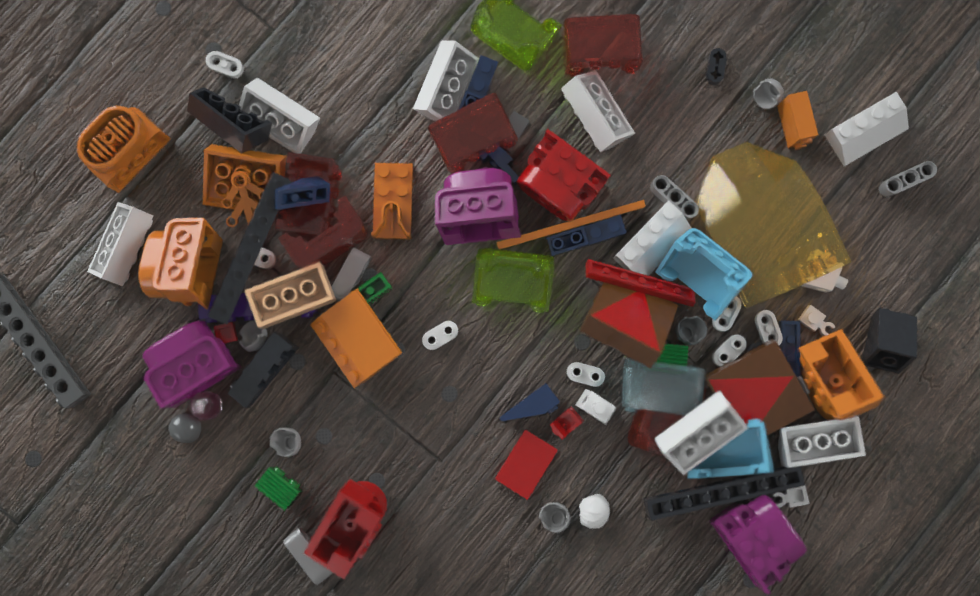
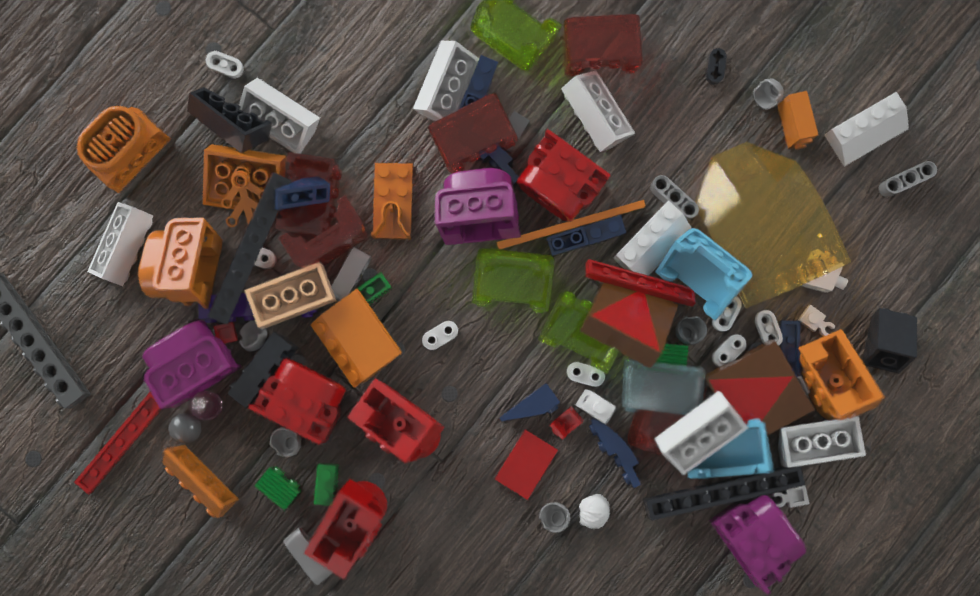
(118, 444): none -> red tile
(199, 480): none -> orange slope
(301, 401): none -> red brick
(326, 483): none -> green brick
(396, 423): none -> red brick
(564, 328): none -> clear neon green windscreen
(613, 443): none -> dark blue slope

